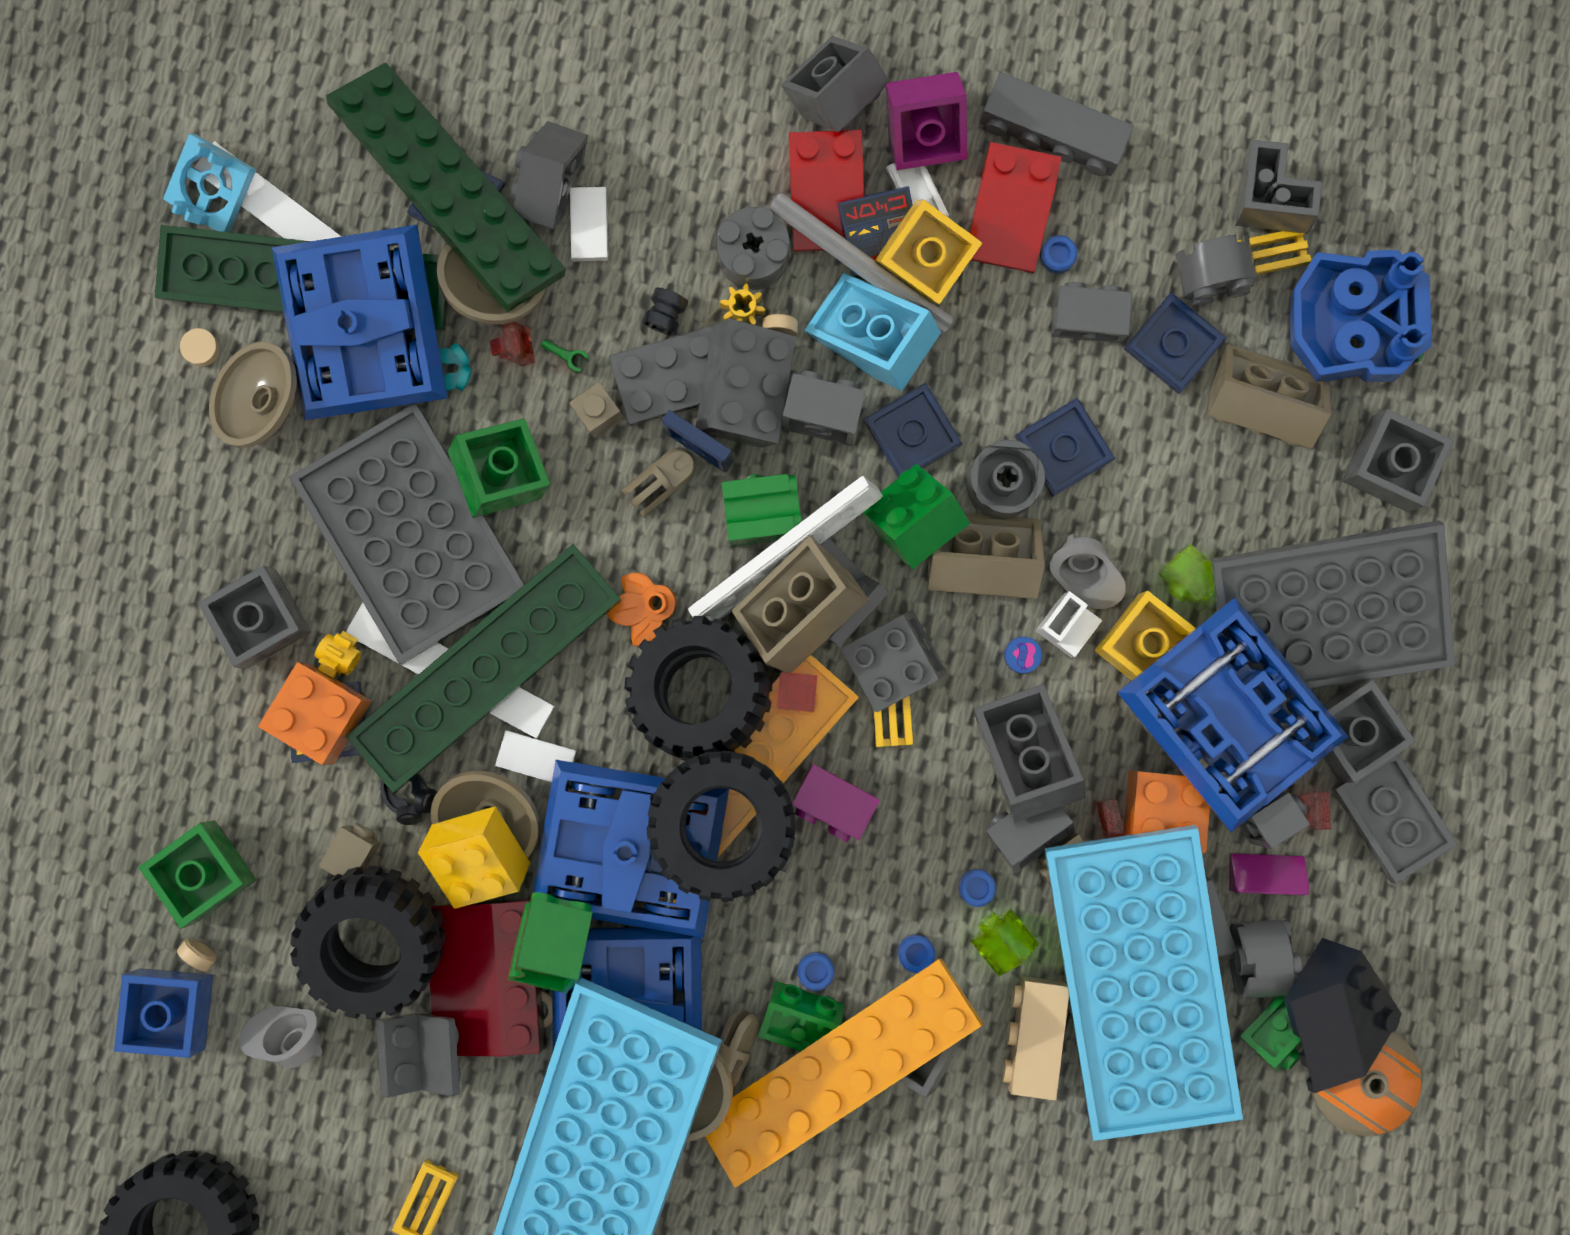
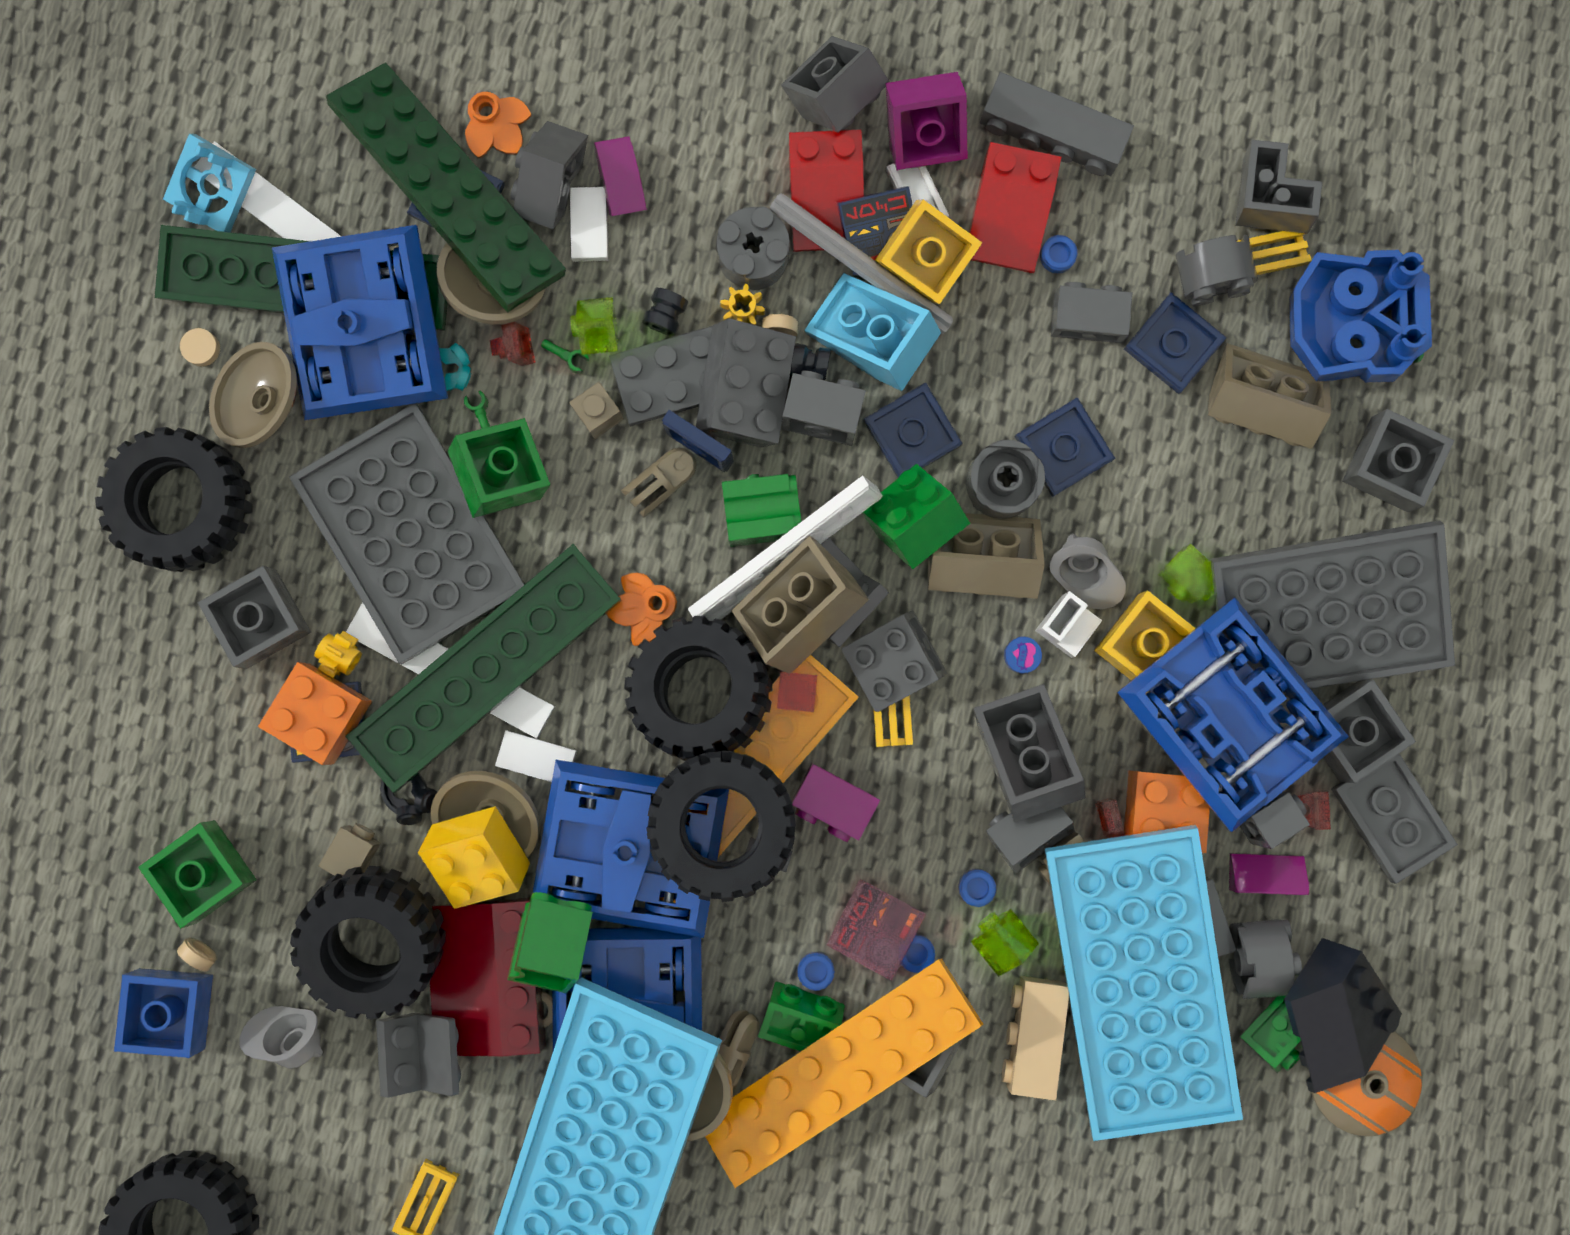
(128, 490): none -> black tyre
(479, 410): none -> green hand
(497, 129): none -> orange plate
(595, 325): none -> clear neon green brick
(620, 176): none -> magenta slope
(805, 360): none -> black wheel
(876, 929): none -> clear pink tile

